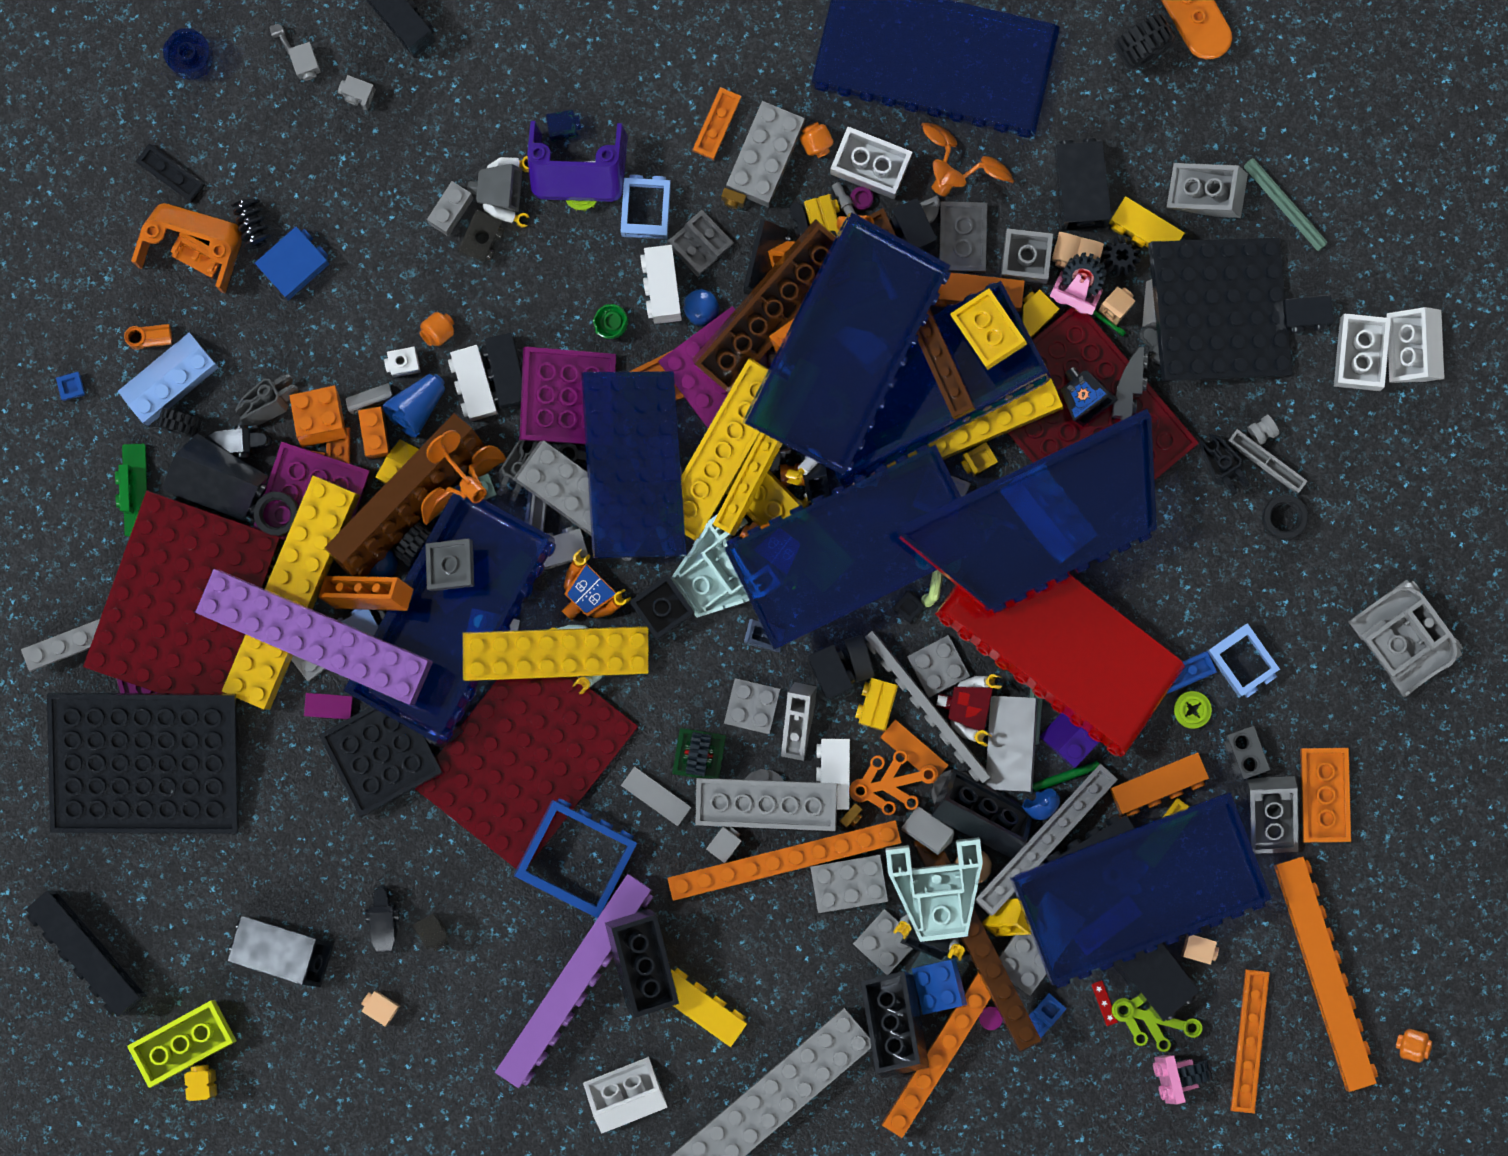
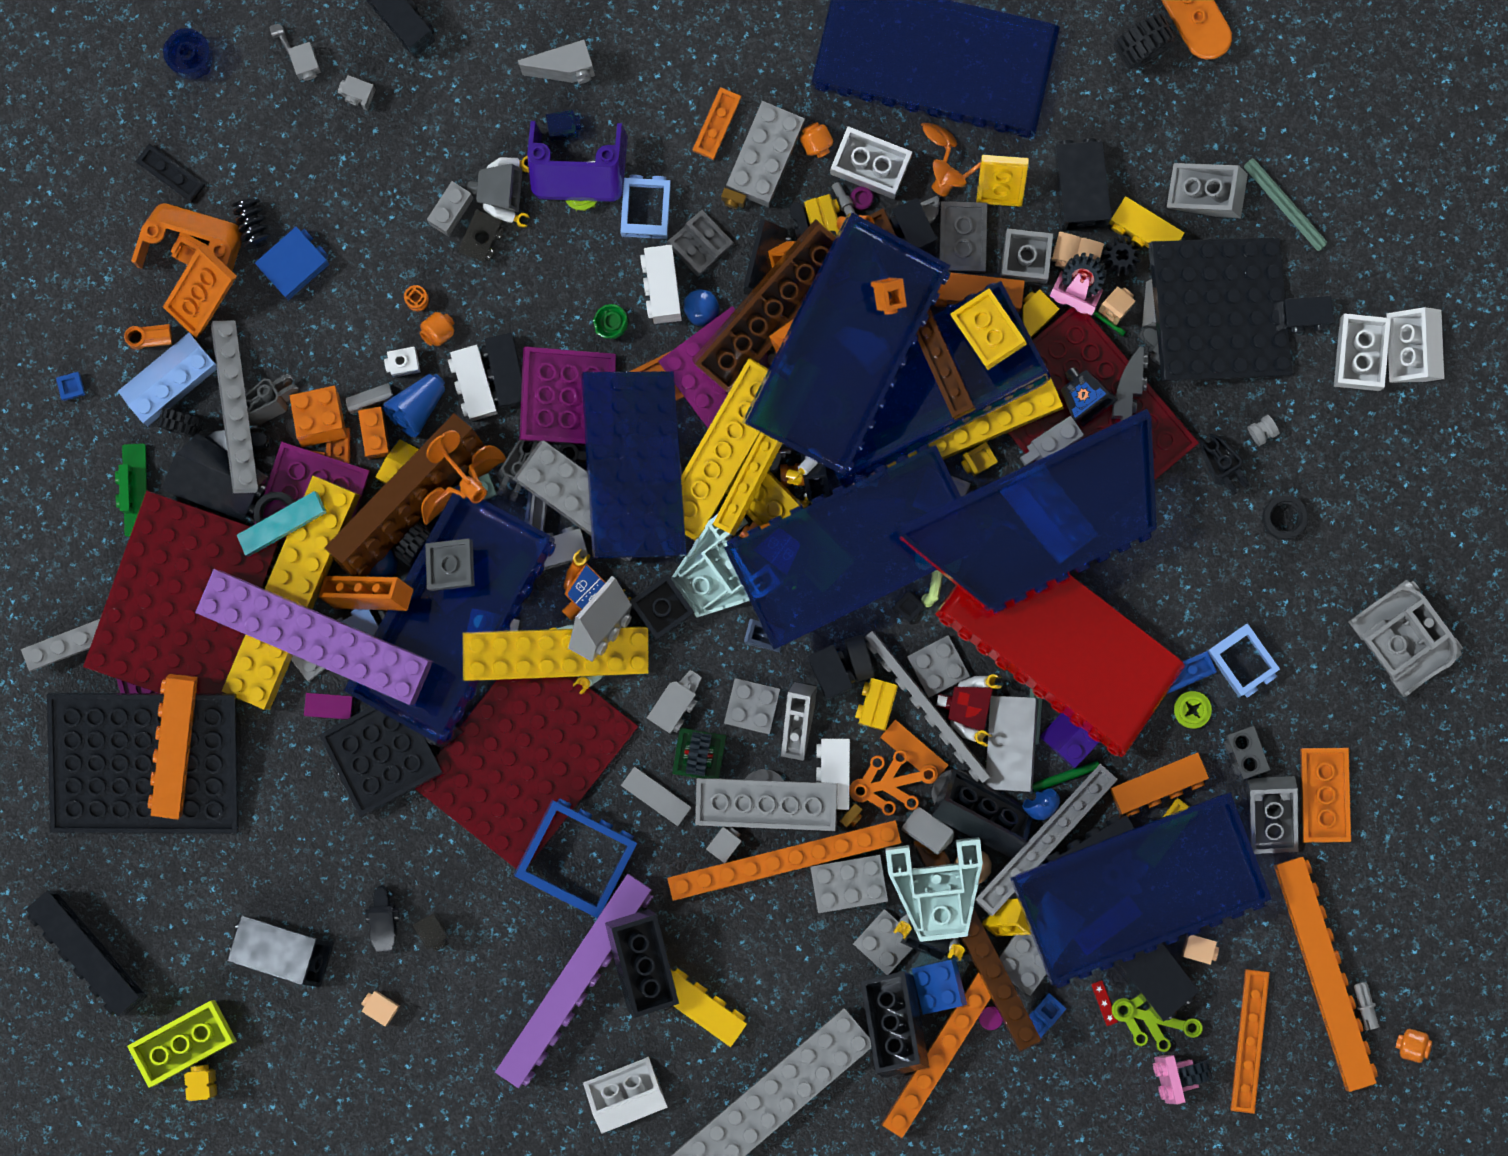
(173, 746): none -> orange brick
(199, 291): none -> orange plate
(234, 407): none -> light grey plate
(281, 523): none -> teal tile
(416, 302): none -> orange wheel
(565, 64): none -> light grey slope
(600, 621): none -> light grey slope
(675, 702): none -> light grey hinge
(889, 295): none -> orange brick
(1002, 180): none -> yellow tile
(1053, 440): none -> light grey hinge
(1267, 461): light grey piece -> none
(1366, 1006): none -> light grey axle

